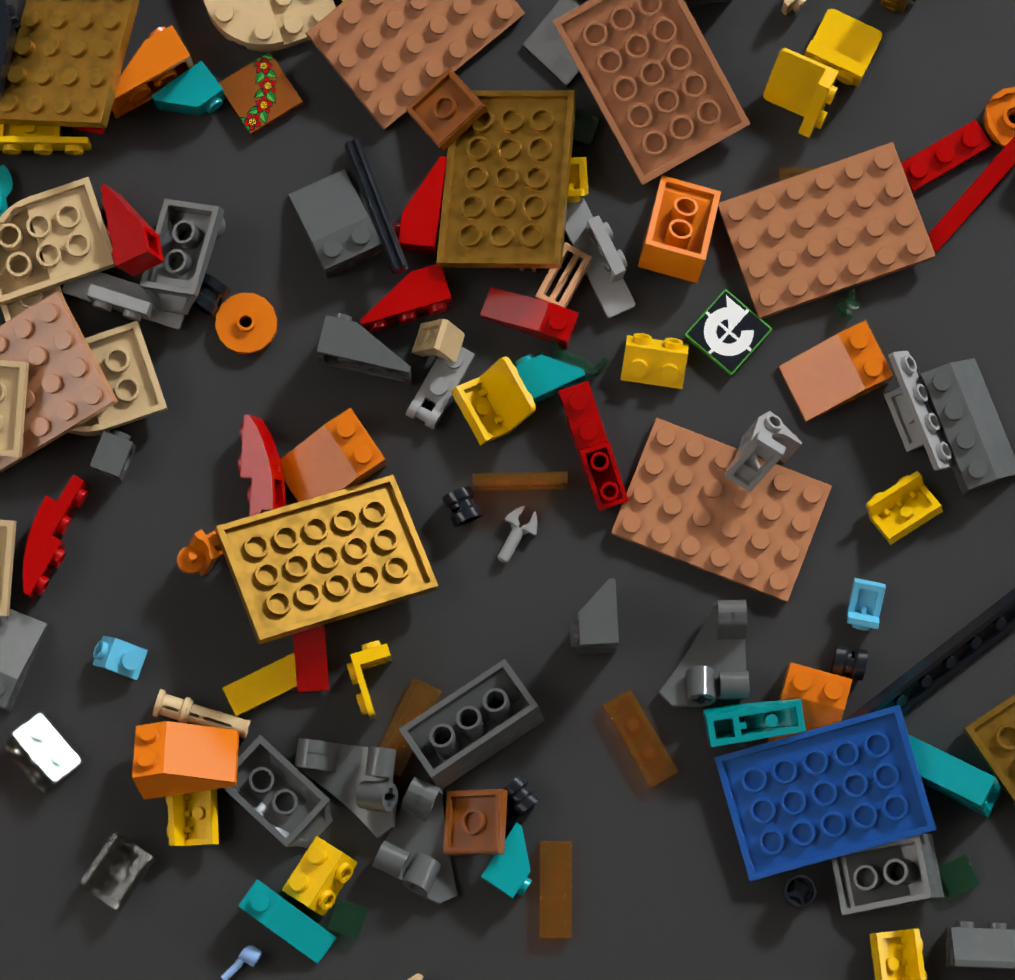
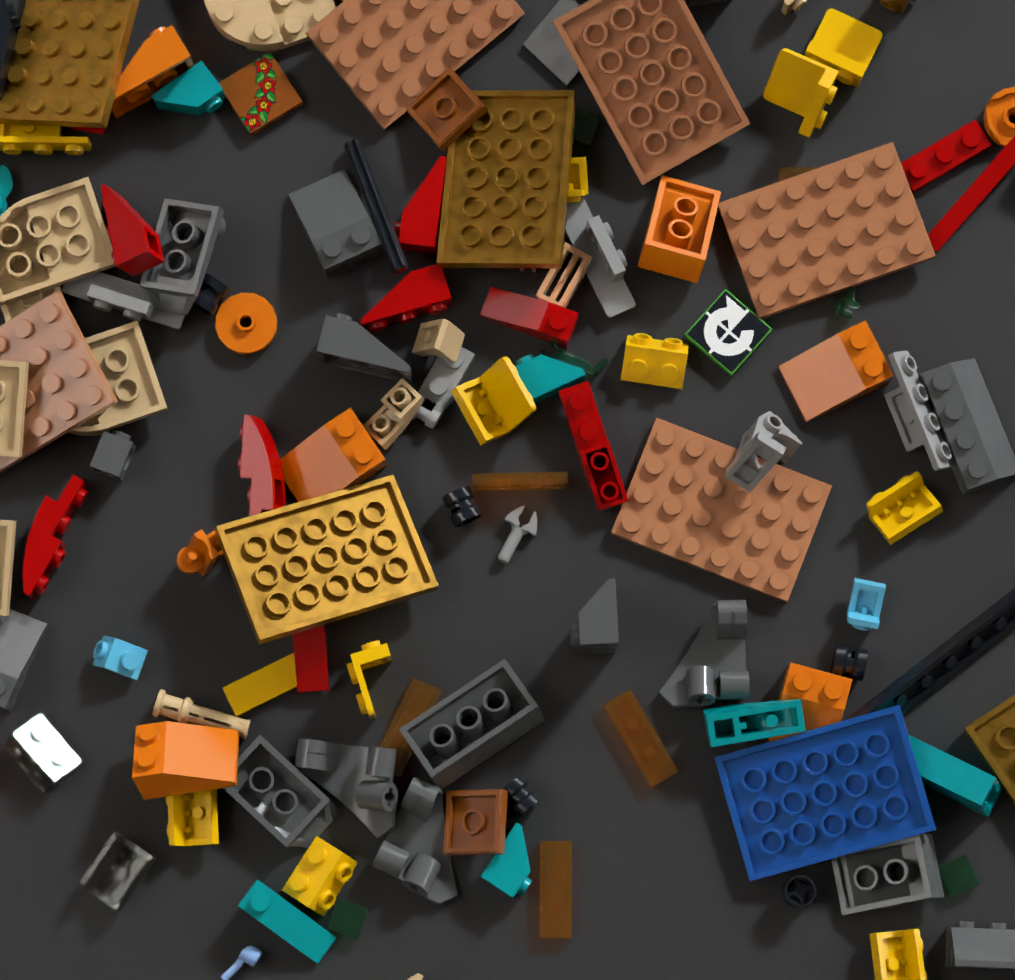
(396, 413): none -> tan slope

